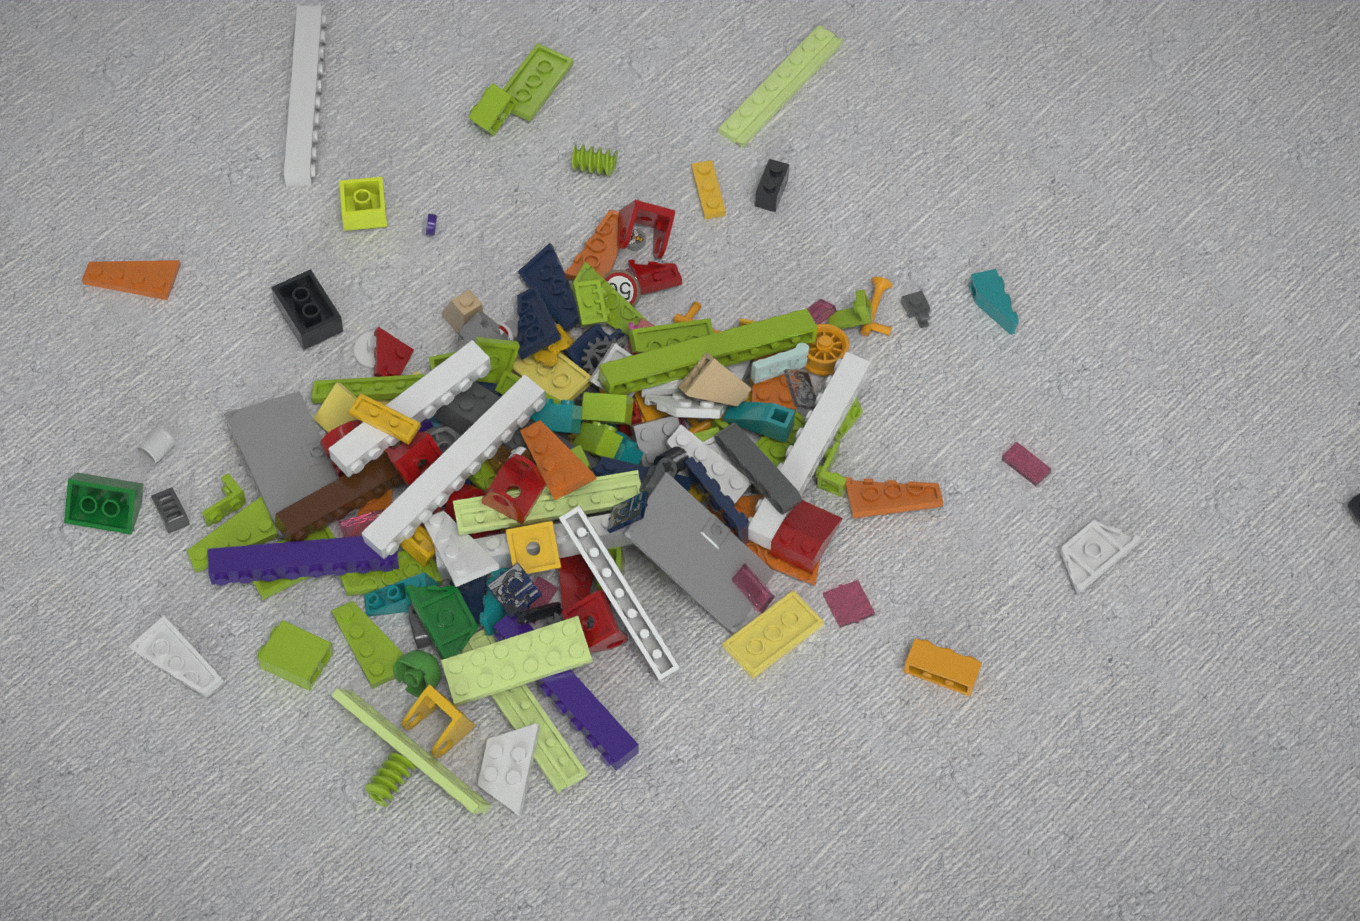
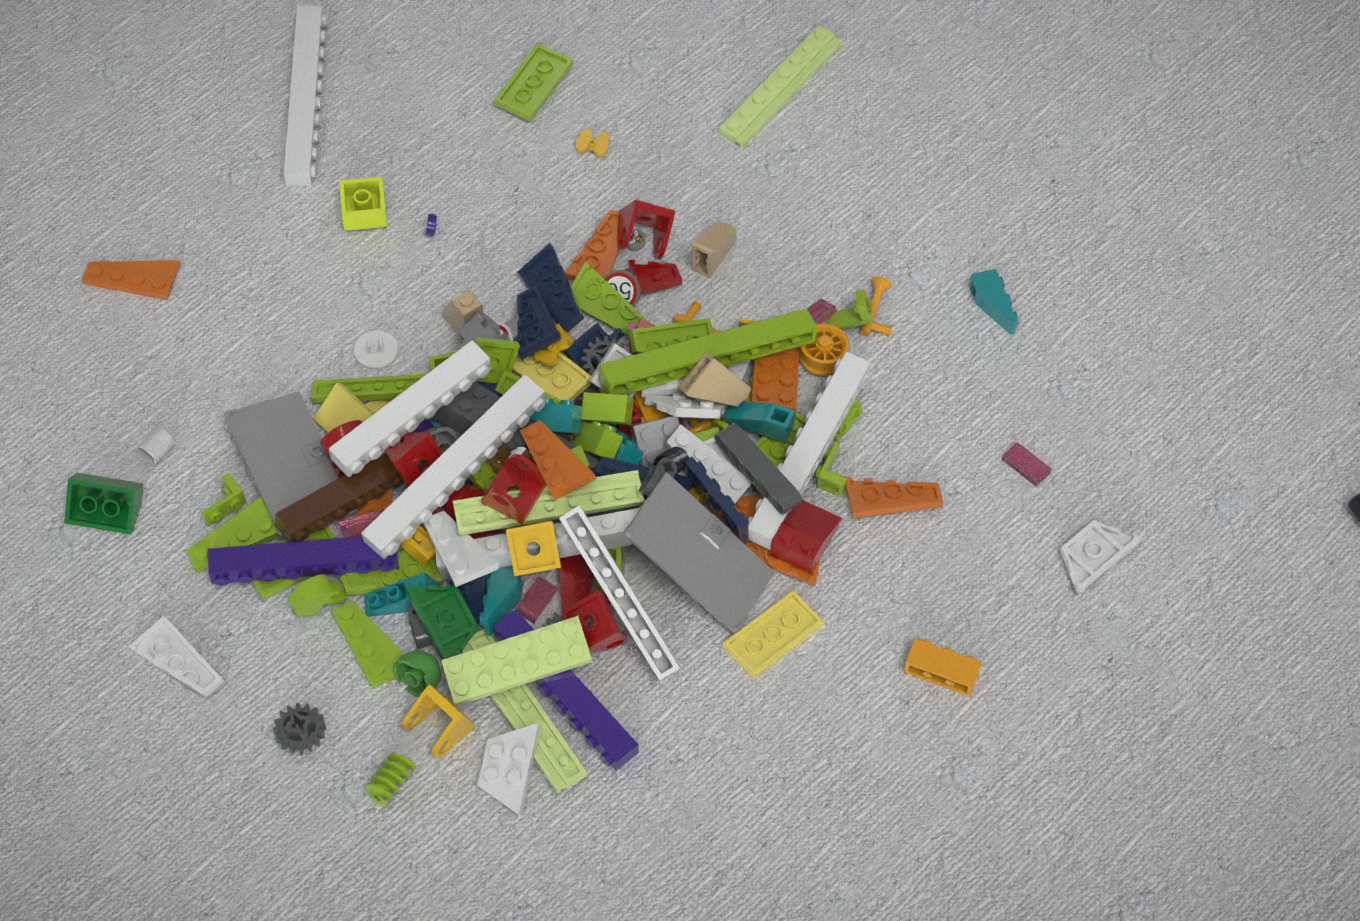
(176, 522): dark grey slope -> none
(291, 736): none -> dark grey gear
(295, 655): lime brick -> none
(307, 309): black brick -> none
(314, 593): none -> lime brick
(384, 418): yellow tile -> none
(390, 354): red wing -> none
(412, 751): yellowish green plate -> none
(492, 109): lime brick -> none
(514, 590): piece -> none
(538, 613): black axle -> none
(590, 303): lime bracket -> none
(593, 160): lime piece -> none
(599, 146): none -> yellow piece
(628, 512): piece -> none
(708, 189): yellow plate -> none
(712, 248): none -> tan slope
(753, 588): clear pink tile -> none
(772, 185): black brick -> none
(773, 366): light aqua plate -> none
(800, 388): piece -> none
(848, 604): clear pink piece -> none
(917, 306): dark grey plate -> none

